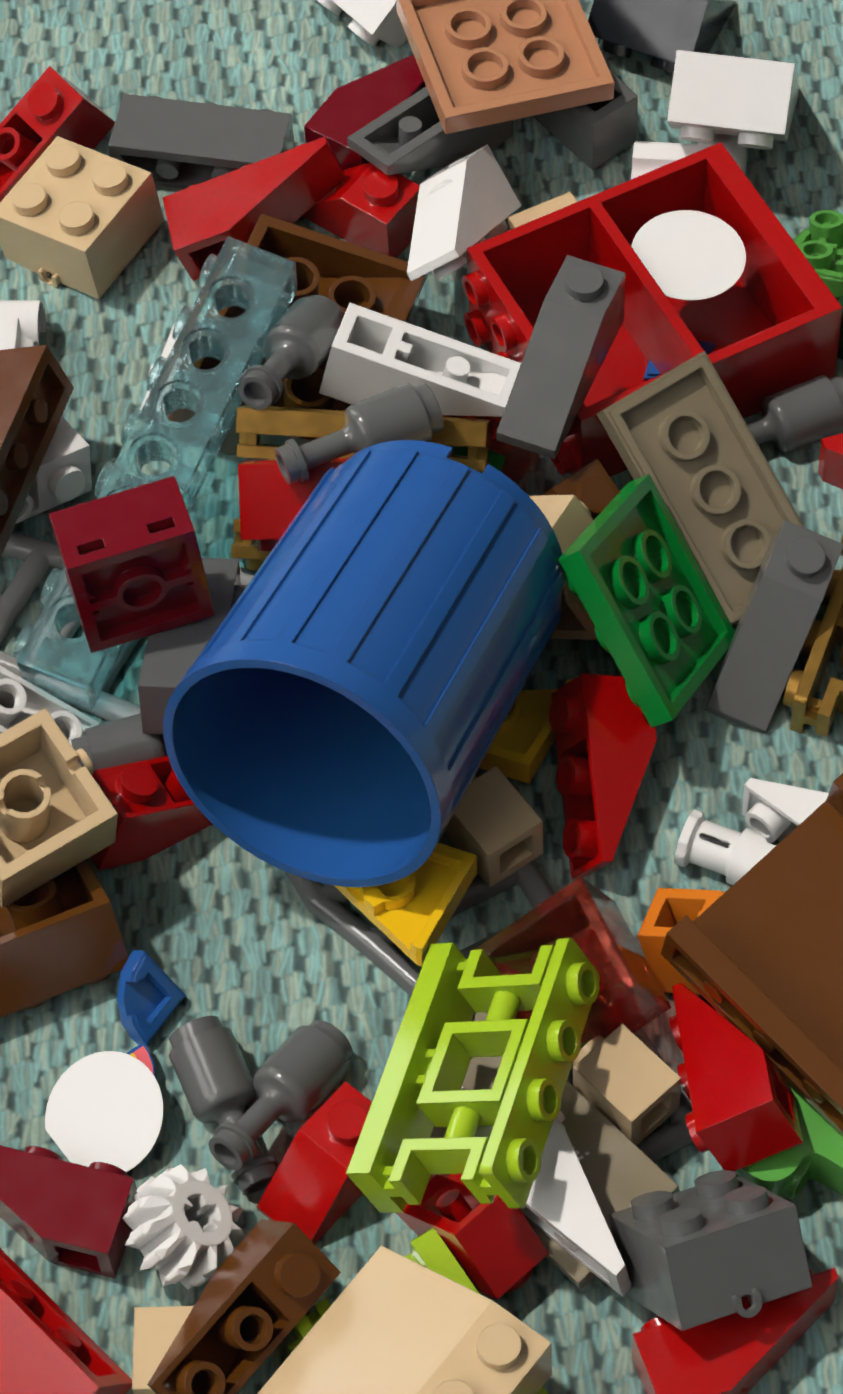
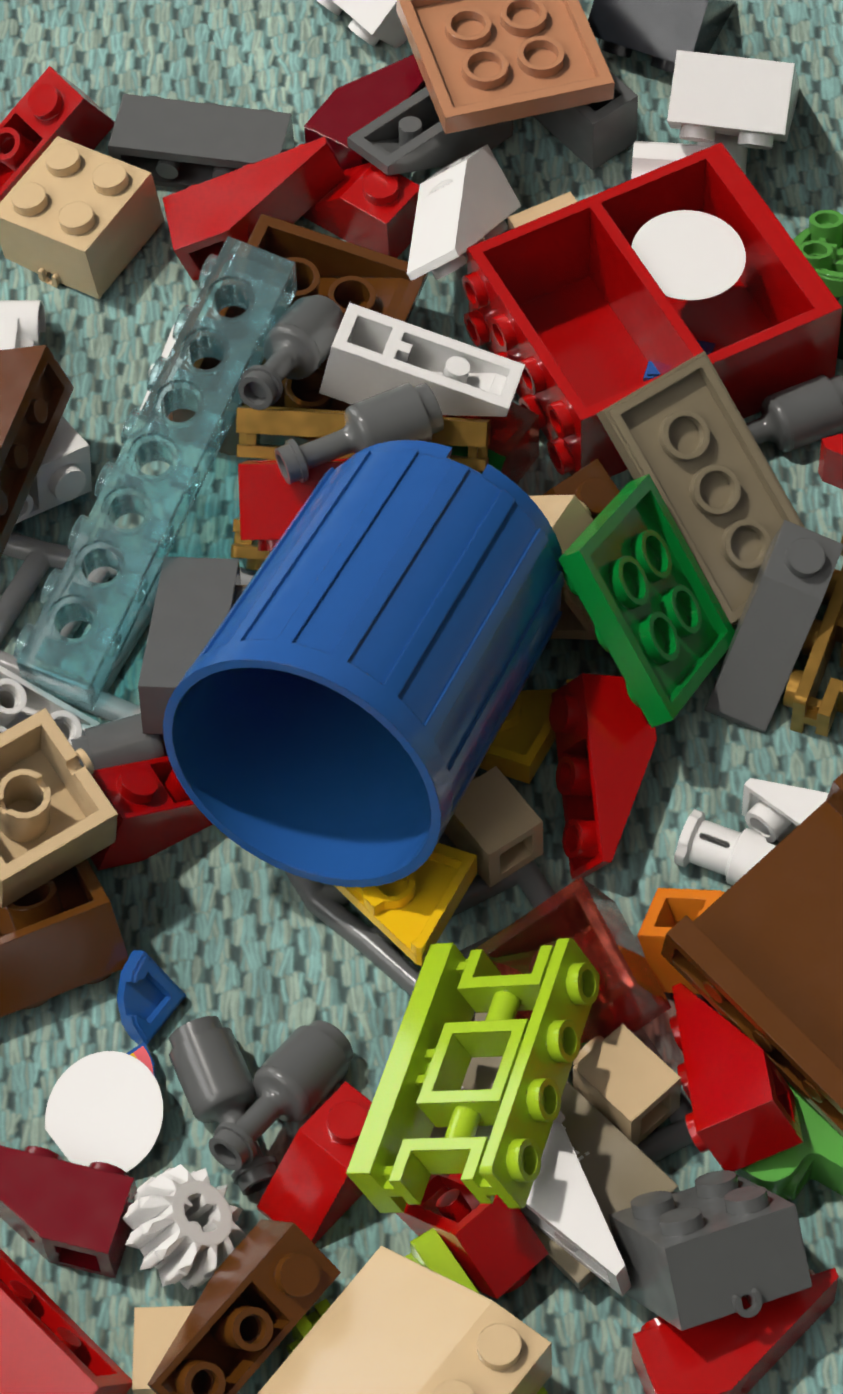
(132, 564): dark red piece -> none
(563, 355): dark grey slope -> none

